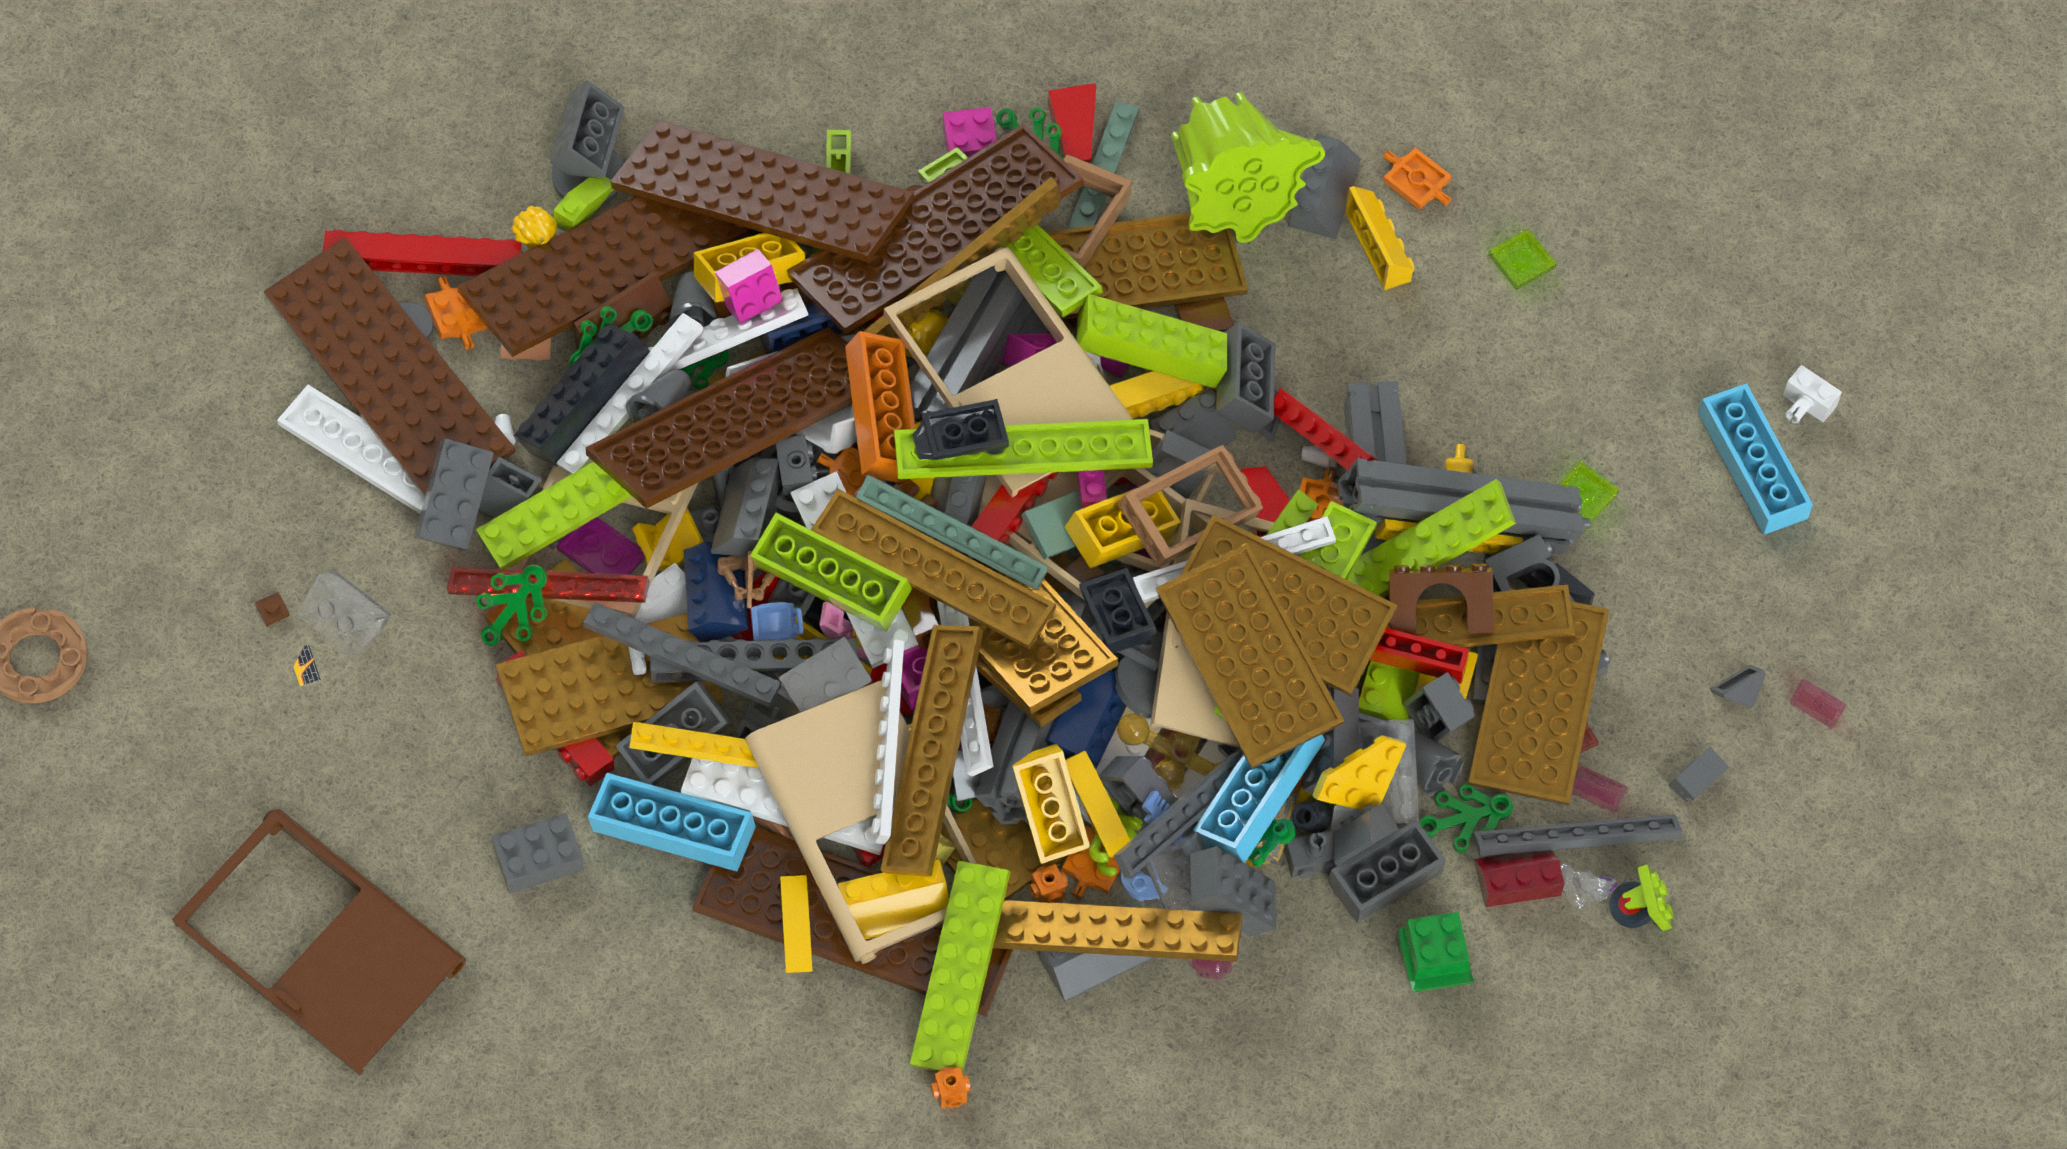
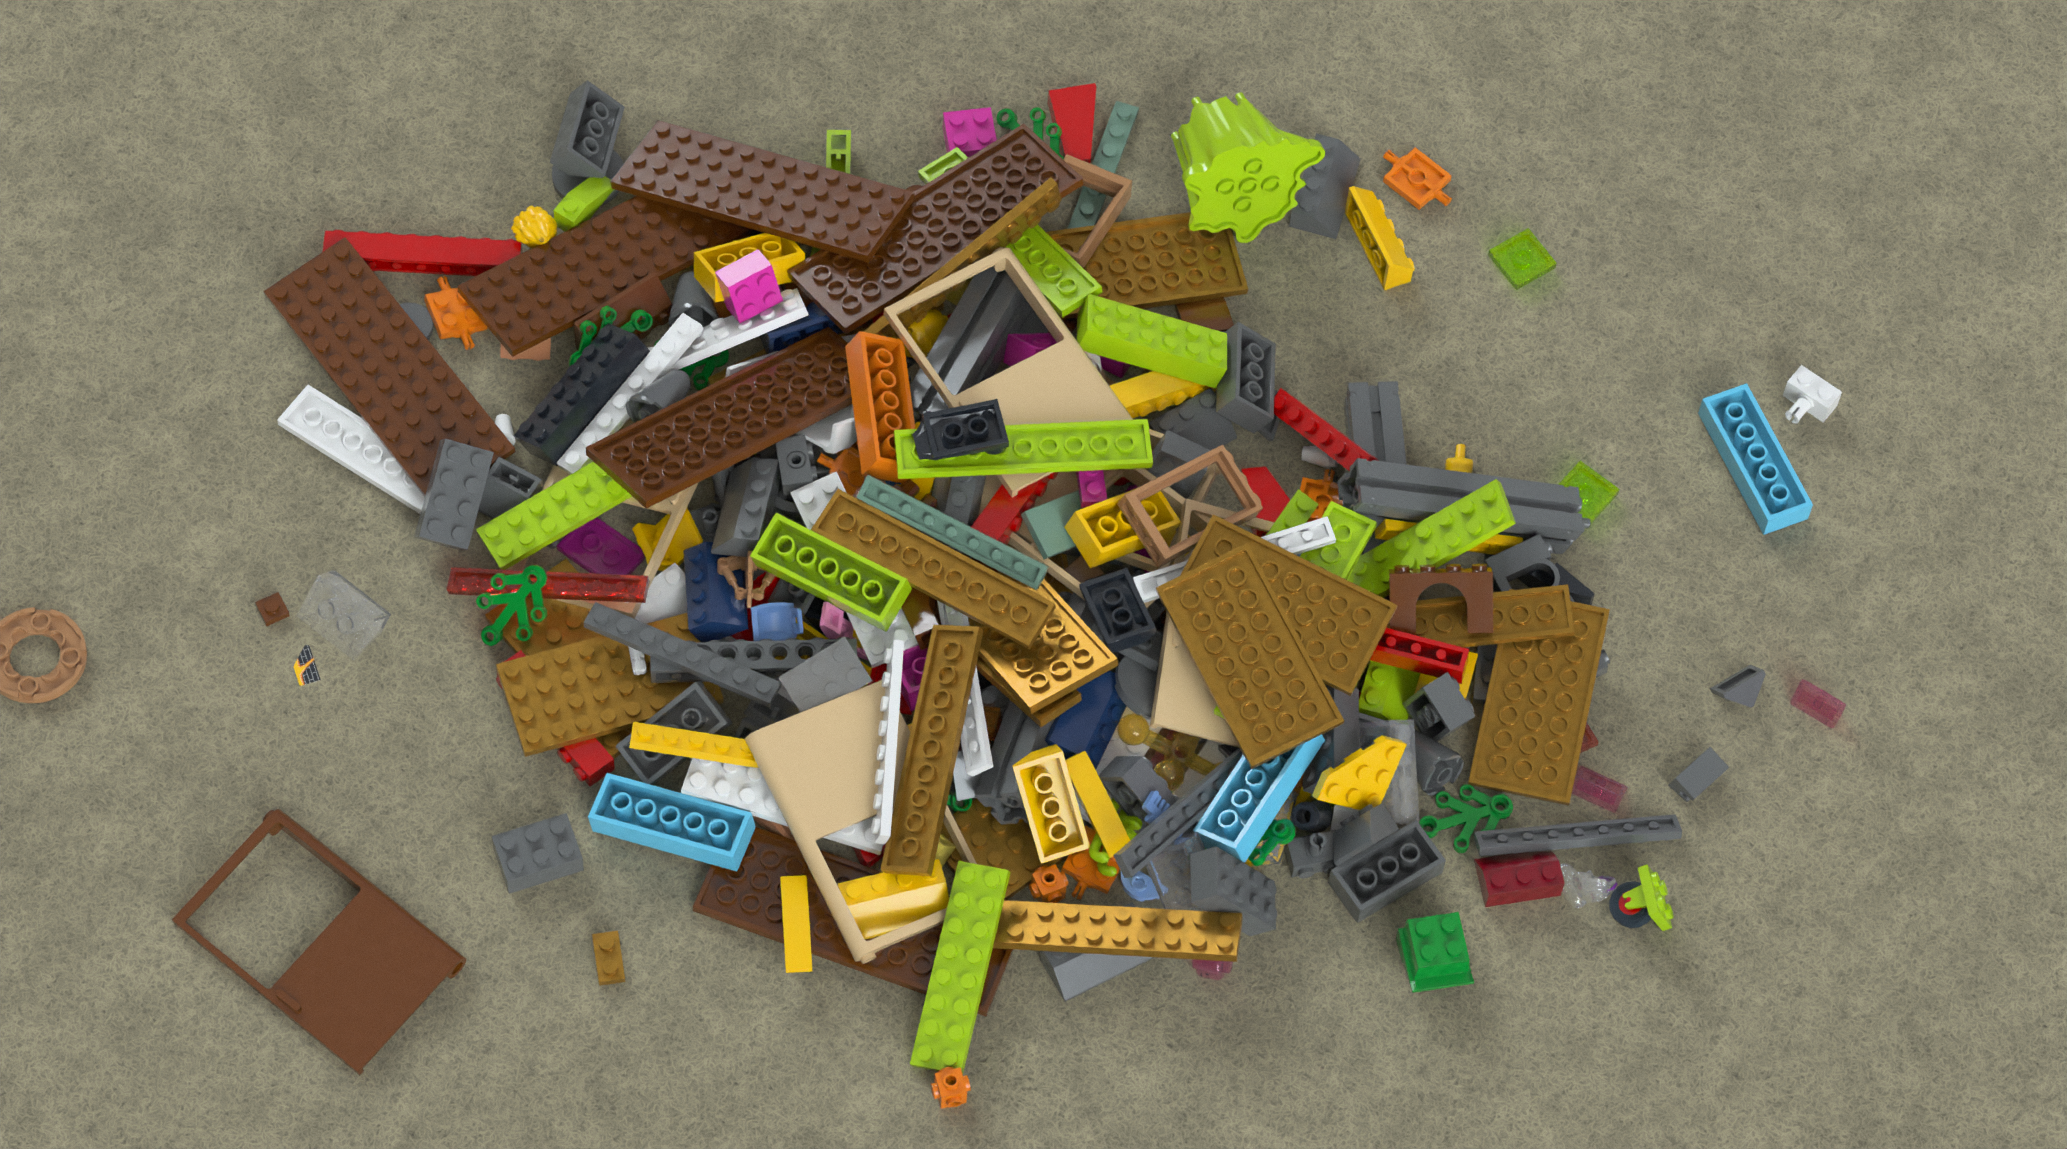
(608, 958): none -> pearl gold plate

